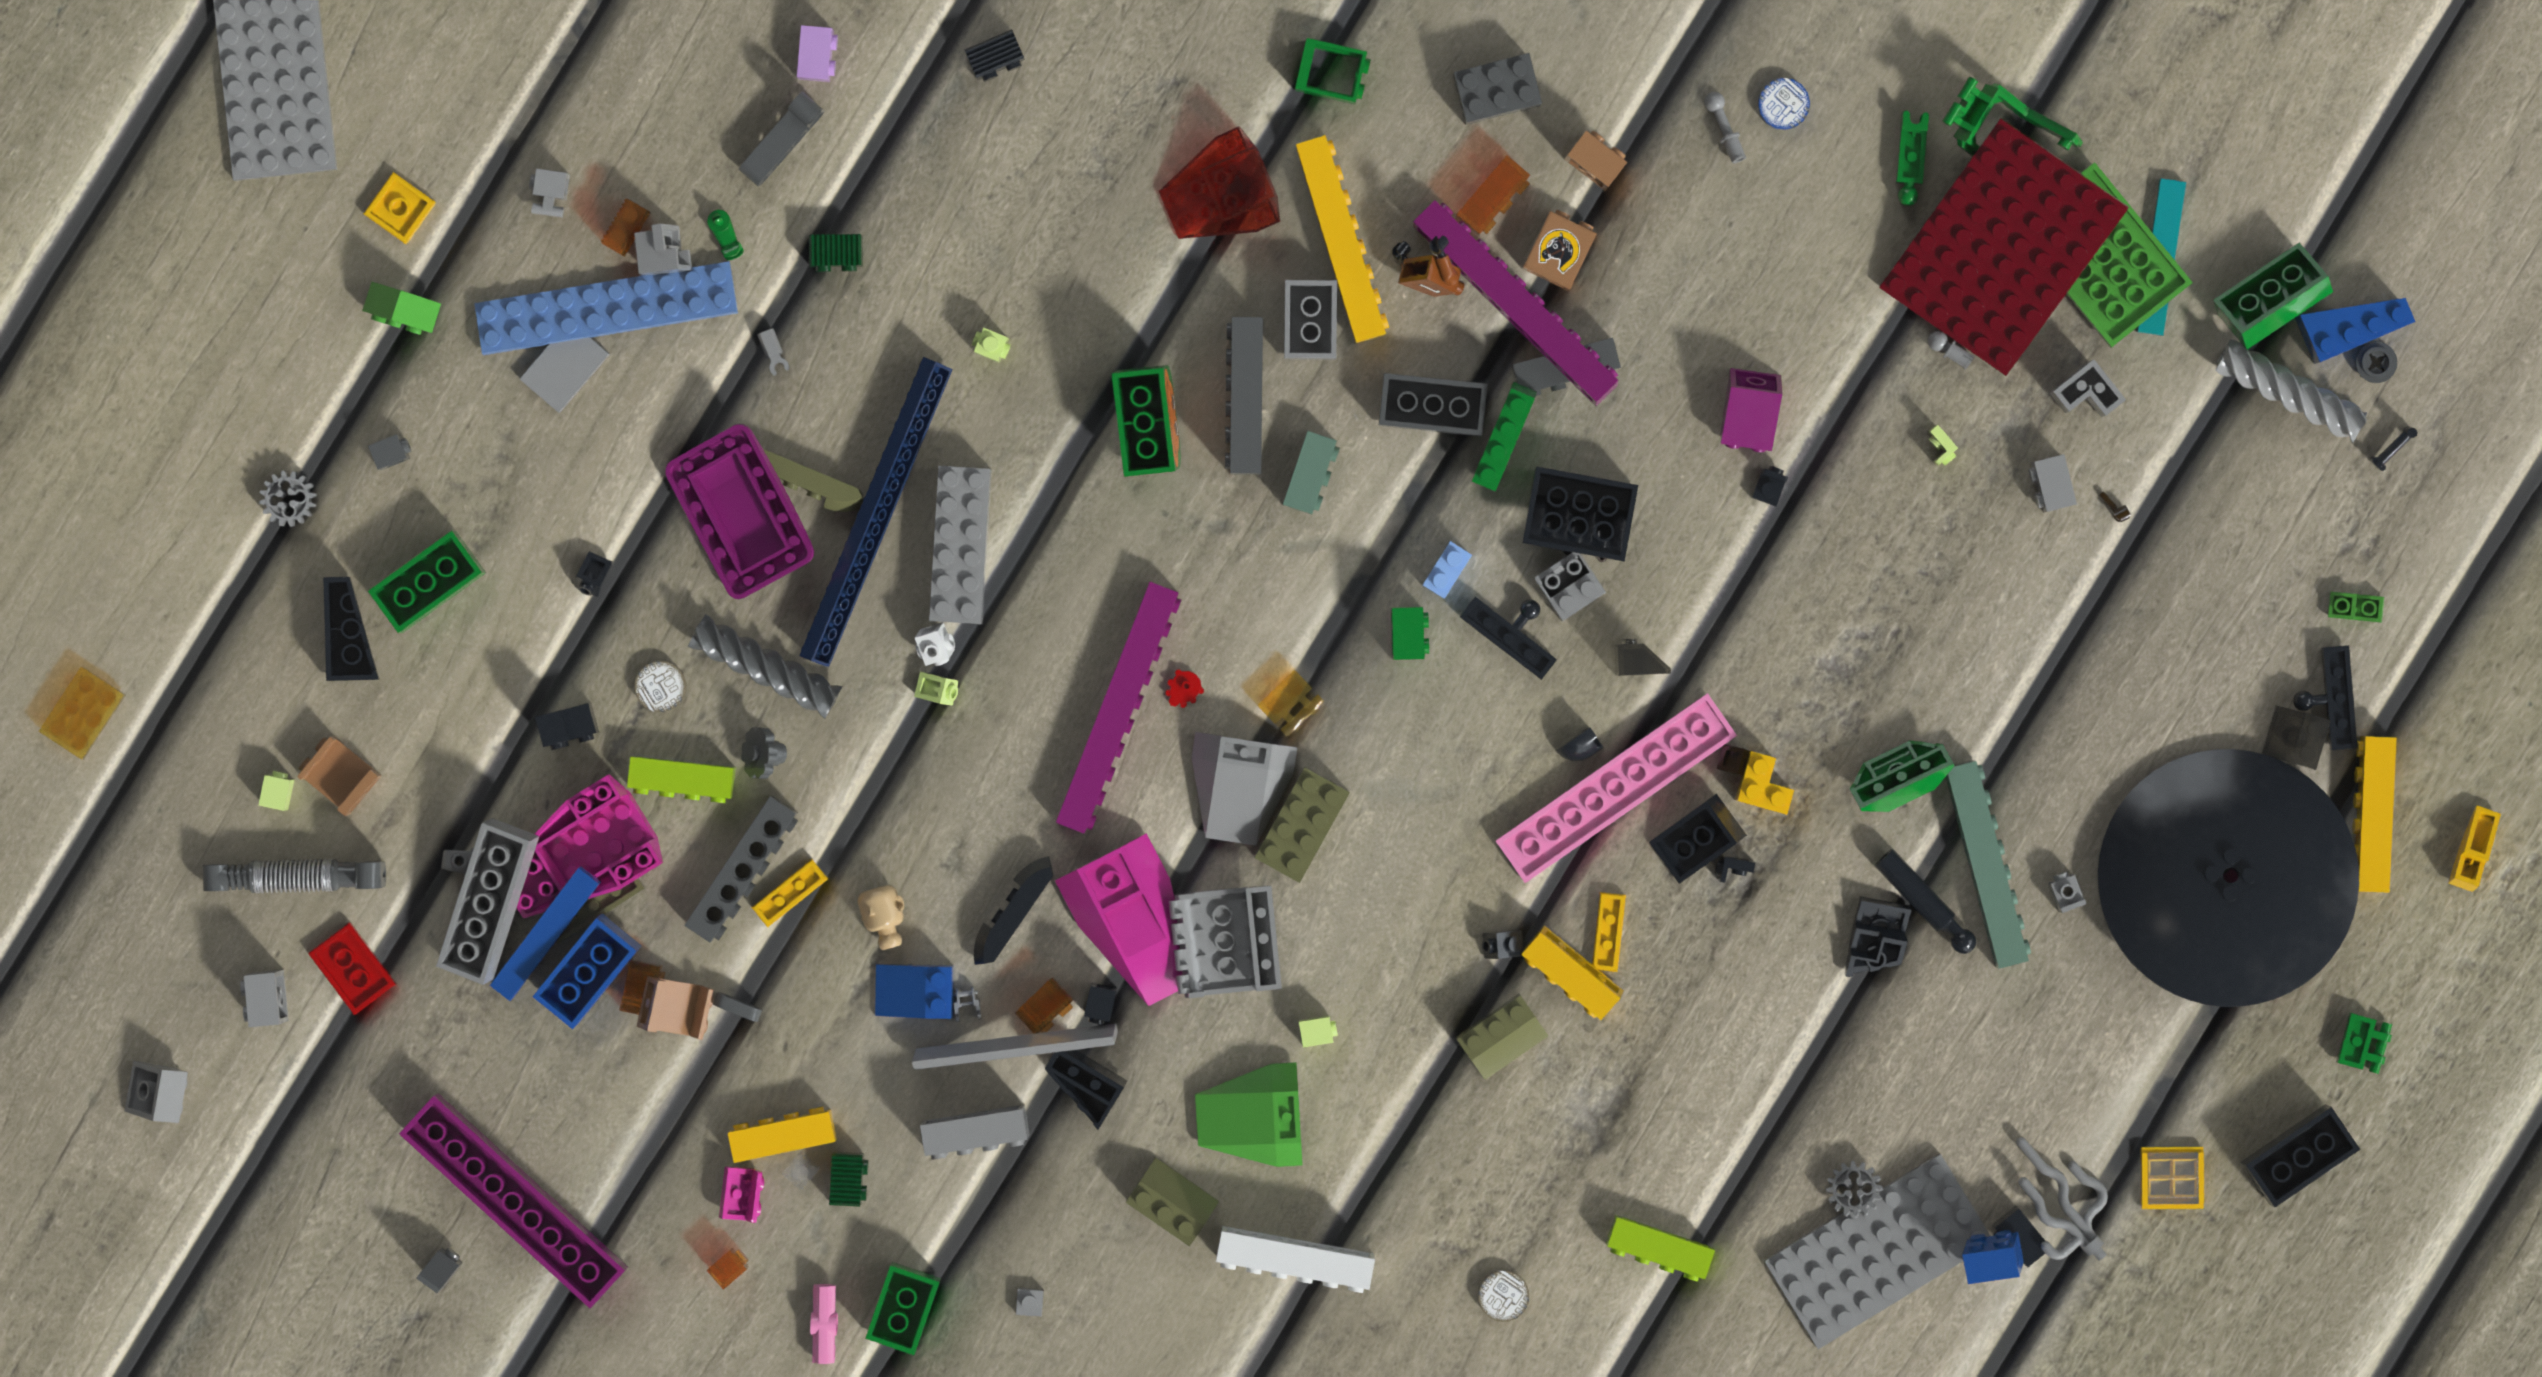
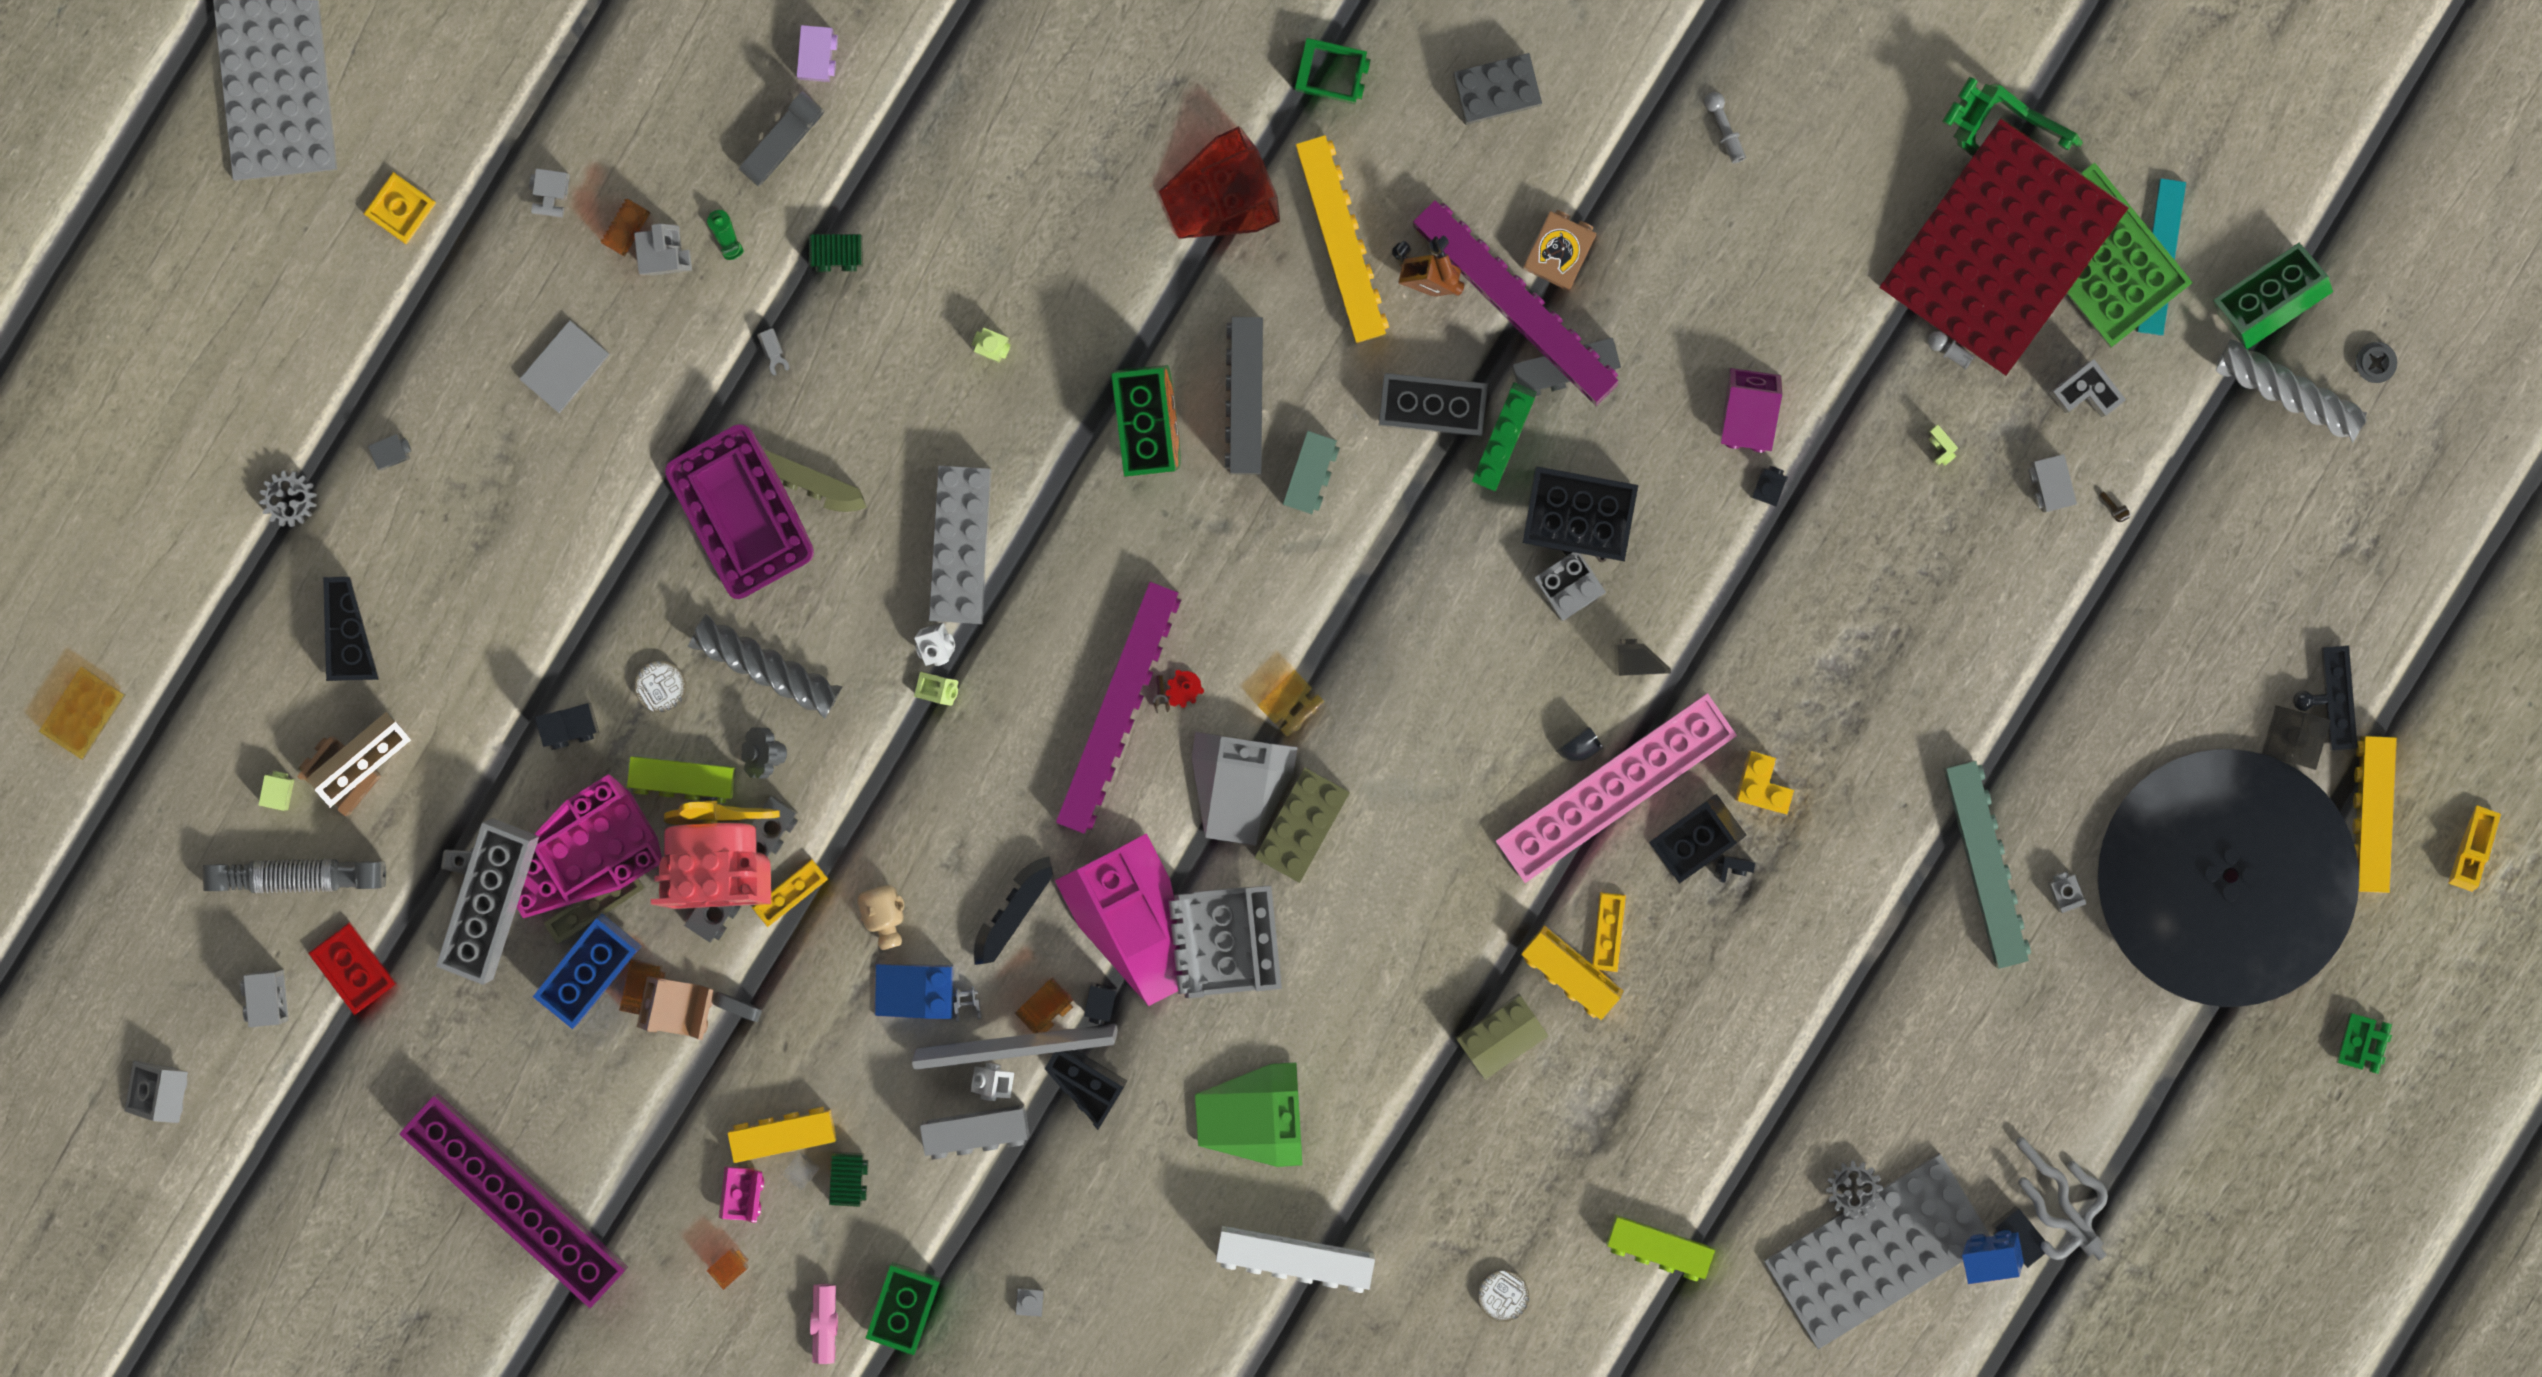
(358, 759): none -> tan brick
(400, 307): bright green brick -> none
(427, 582): green brick -> none
(440, 1269): dark grey slope -> none
(545, 933): blue tile -> none
(592, 574): black bracket -> none
(605, 308): medium blue plate -> none
(712, 860): none -> coral brick
(875, 512): dark blue piece -> none
(992, 1082): none -> white brick
(995, 55): black brick -> none
(1160, 698): none -> dark brown hand
(1172, 1201): olive slope -> none
(1310, 319): light grey brick -> none
(1317, 1031): yellowish green brick -> none
(1408, 633): green brick -> none
(1447, 570): light blue brick -> none
(1494, 196): clear orange brick -> none
(1502, 944): black bracket -> none
(1509, 636): black plate -> none
(1596, 159): medium nougat brick -> none
(1733, 759): dark brown plate -> none
(1784, 103): tile -> none
(1877, 936): black slope -> none
(1900, 775): green wedge -> none
(1911, 156): green plate -> none
(1925, 900): black piece -> none
(2172, 1177): clear piece -> none
(2300, 1155): black brick -> none
(2345, 328): blue wedge -> none
(2356, 607): bright green slope -> none
(2380, 461): black piece -> none

